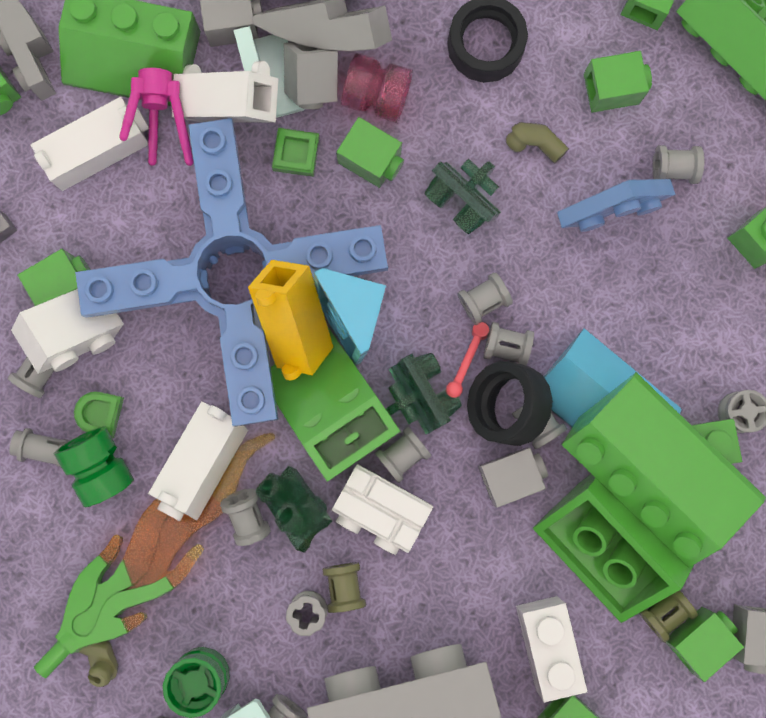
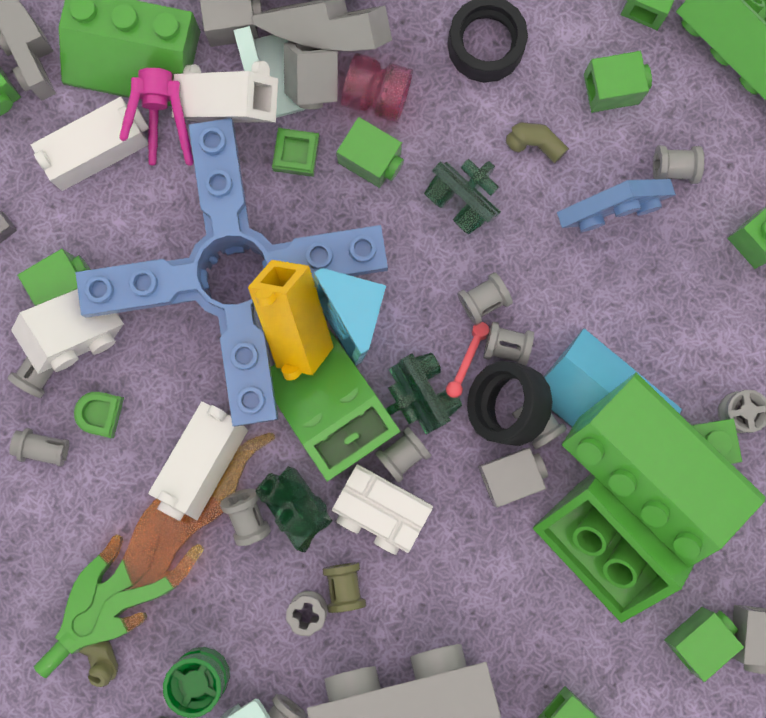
(94, 466): green wheel -> none
(551, 649): white brick -> none
(664, 627): olive bush -> none

